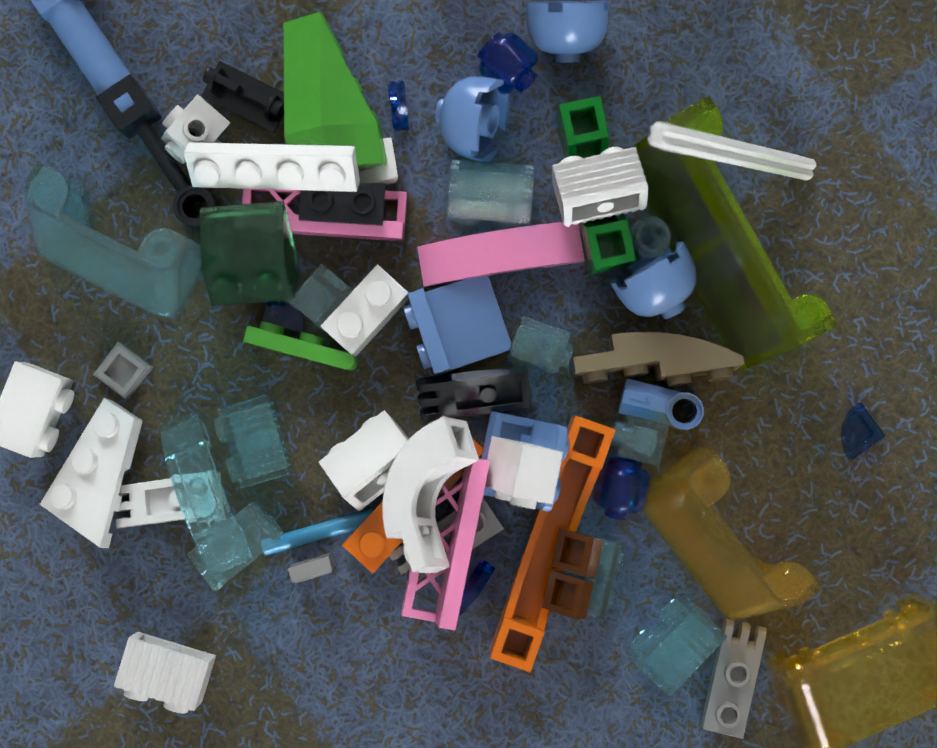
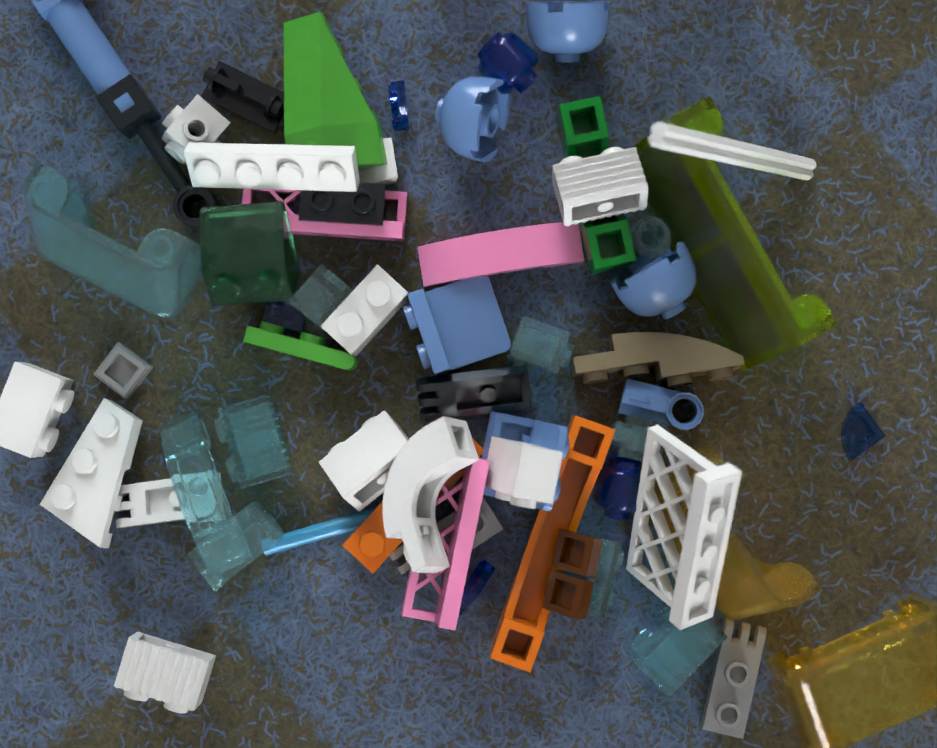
(312, 568): light grey tile -> none
(490, 193): clear light blue brick -> none
(702, 536): none -> white fence

